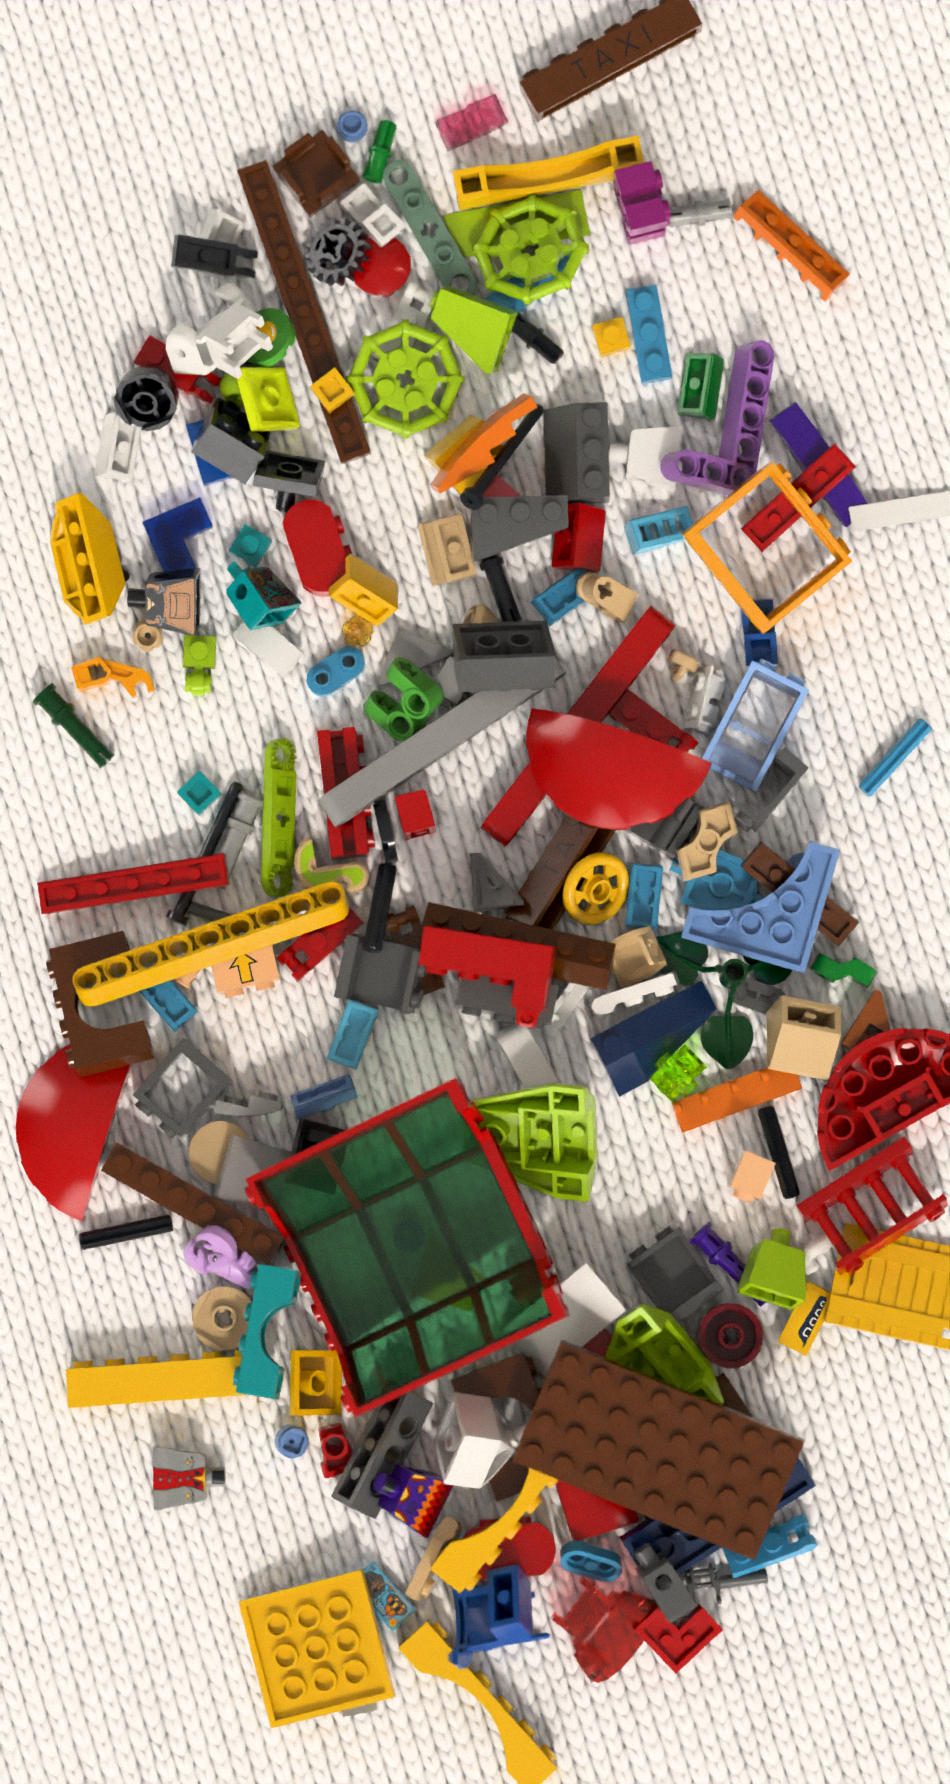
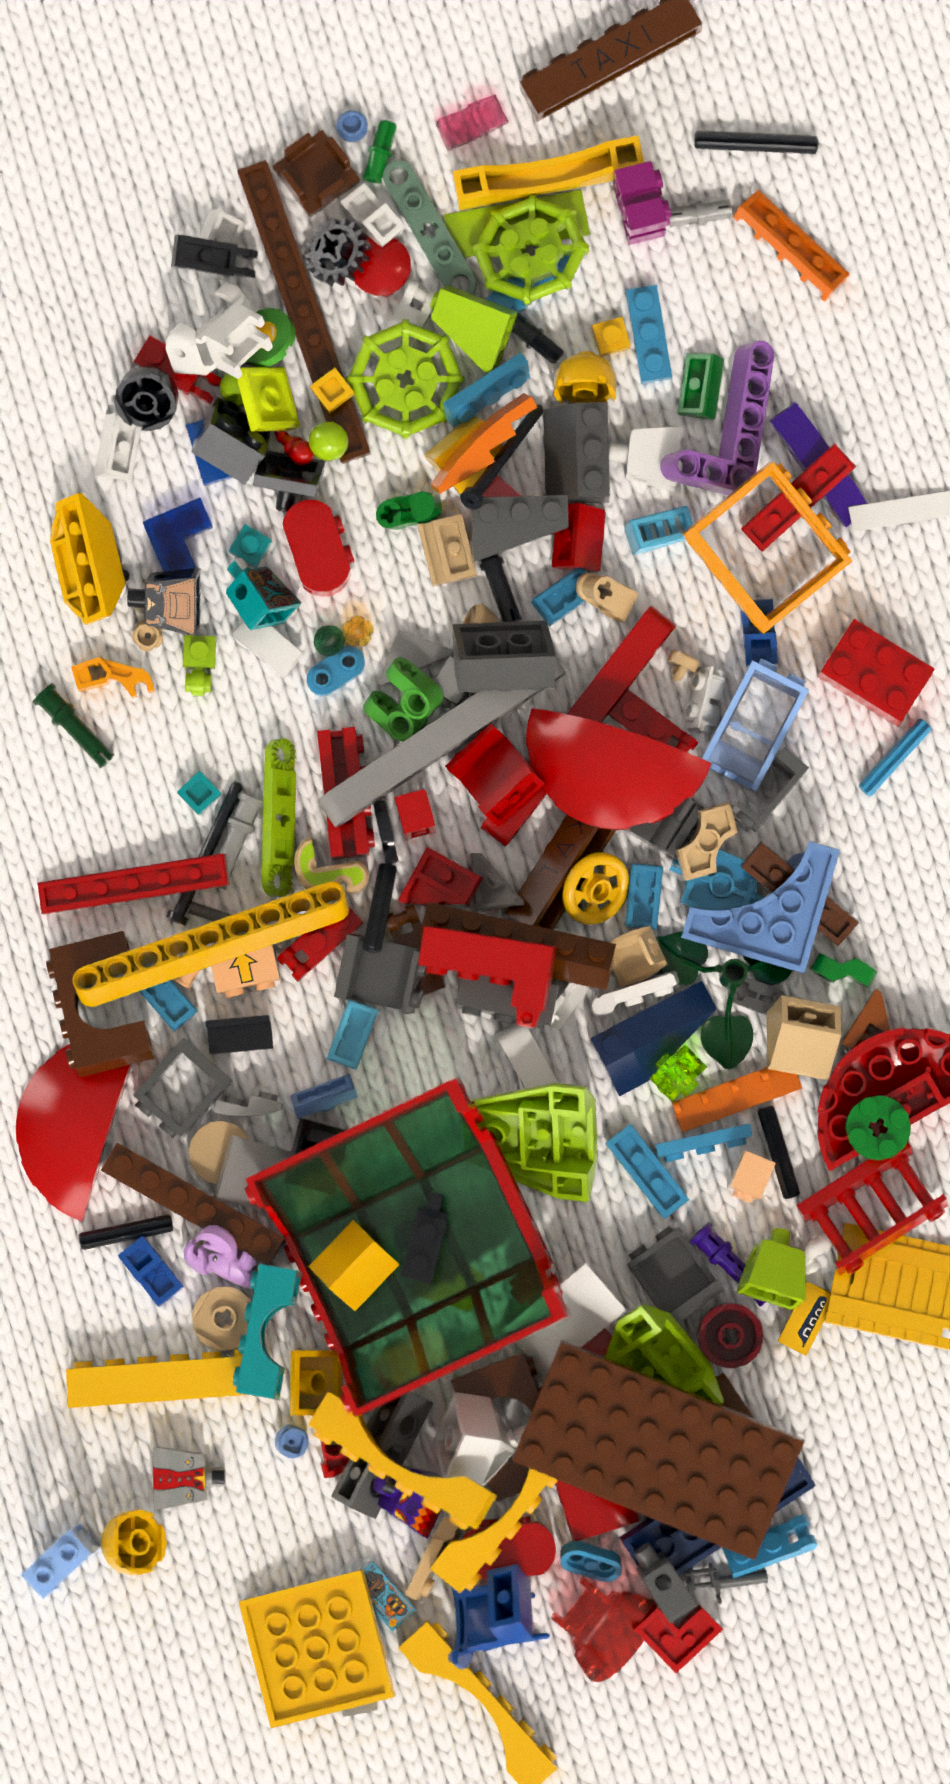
(60, 1560): none -> light blue door
(133, 1542): none -> yellow cylinder
(151, 1271): none -> blue slope
(239, 1034): none -> black panel
(295, 448): none -> red bar
(323, 635): none -> clear green plate
(328, 441): none -> lime piece
(353, 1265): none -> yellow slope
(366, 591): yellow panel -> none
(423, 506): none -> green piece
(425, 1241): none -> black hinge
(439, 882): none -> red wing
(457, 1495): none -> yellow arch
(487, 390): none -> dark azure plate
(495, 774): none -> red panel
(585, 379): none -> yellow cylinder
(647, 1171): none -> dark azure plate
(704, 1143): none -> dark azure plate
(756, 142): none -> black axle
(876, 672): none -> red brick
(895, 1120): none -> green plate

